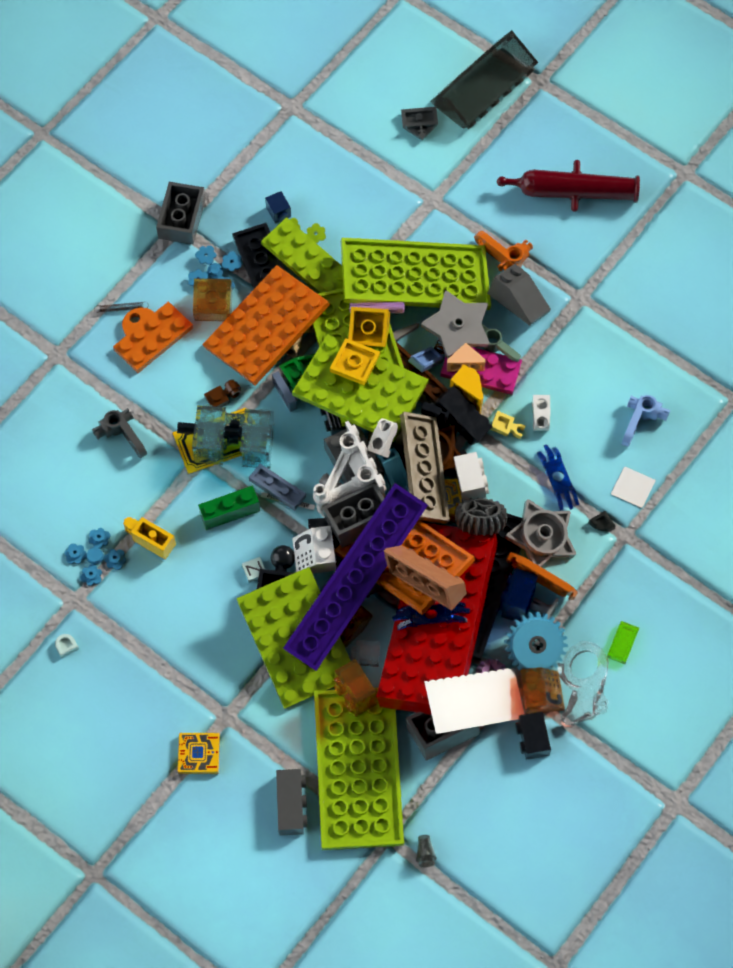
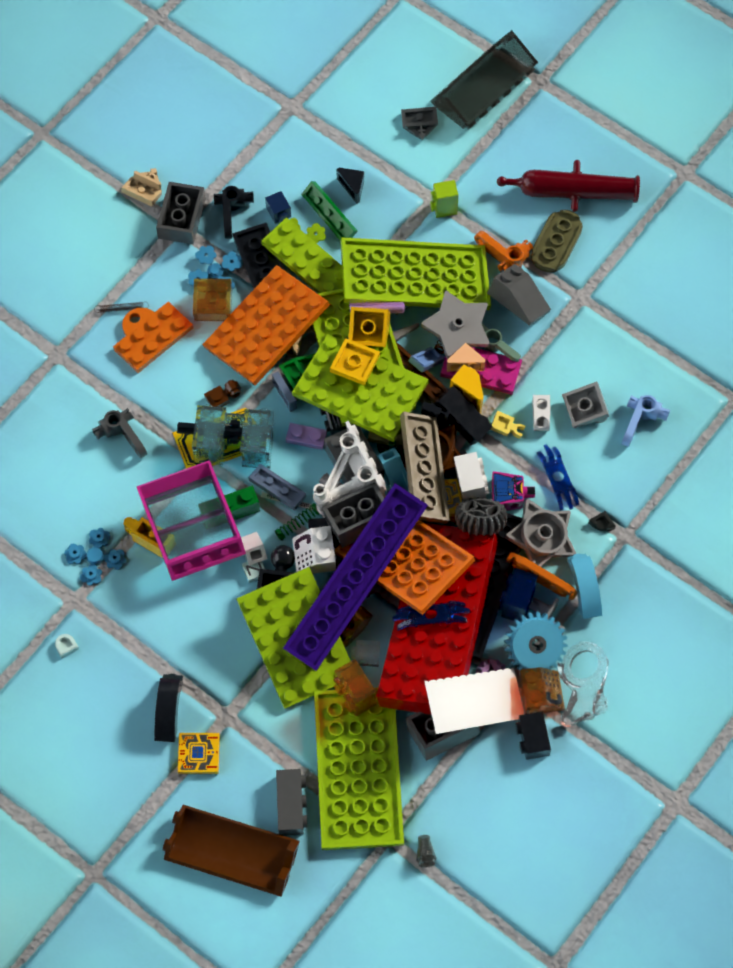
(144, 187): none -> tan slope
(167, 707): none -> black arch
(191, 520): none -> window
(231, 850): none -> reddish brown cylinder
(240, 198): none -> black piece
(254, 548): none -> white brick
(281, 536): none -> green piece
(306, 436): none -> lavender plate
(328, 211): none -> green plate
(351, 181): none -> black slope
(383, 437): white leg -> none
(425, 576): nougat slope -> none
(444, 199): none -> lime brick
(510, 490): none -> torso
(556, 241): none -> olive tile
(586, 405): none -> light grey slope
(586, 585): none -> medium azure arch
(623, 642): clear neon green tile -> none
(633, 487): white sticker -> none

